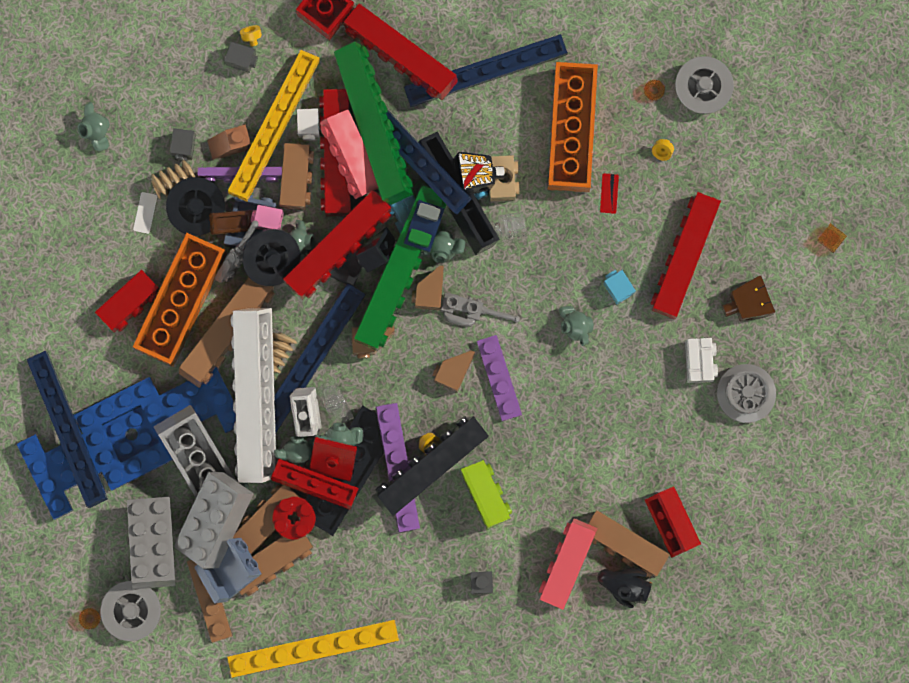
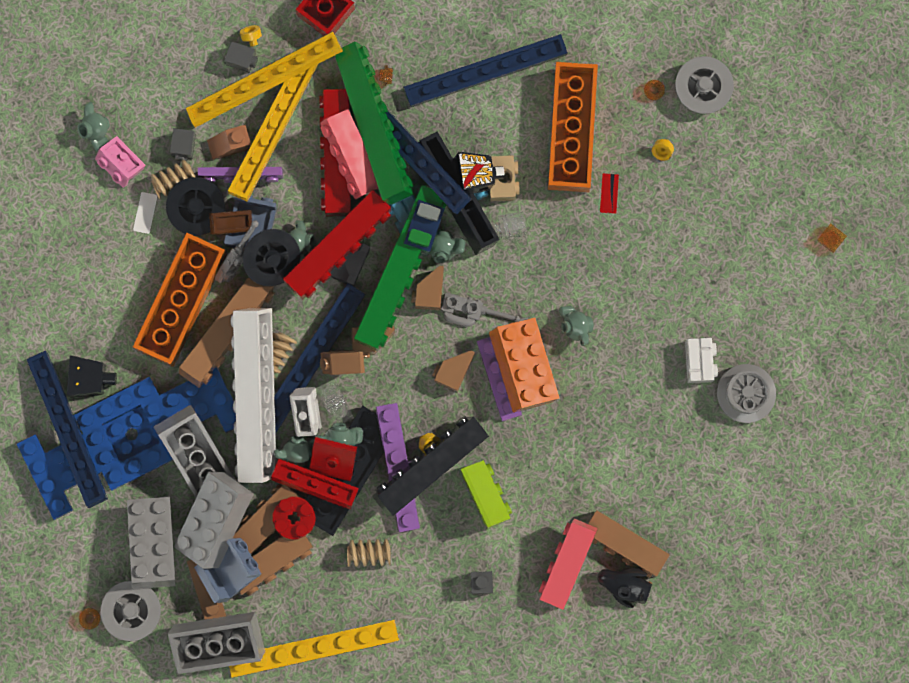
(88, 377): none -> black torso
(119, 161): none -> bright pink bracket
(128, 302): red brick -> none
(216, 642): none -> light grey brick
(264, 79): none -> yellow plate
(267, 217): bright pink brick -> none
(296, 176): medium nougat brick -> none
(308, 124): white brick -> none
(342, 362): none -> medium nougat slope
(368, 552): none -> tan piece
(376, 250): black slope -> none
(385, 75): none -> clear orange plate
(400, 52): red brick -> none
(524, 365): none -> orange brick
(618, 286): medium azure brick -> none
(672, 522): red brick -> none
(686, 255): red brick -> none
(750, 301): reddish brown torso -> none

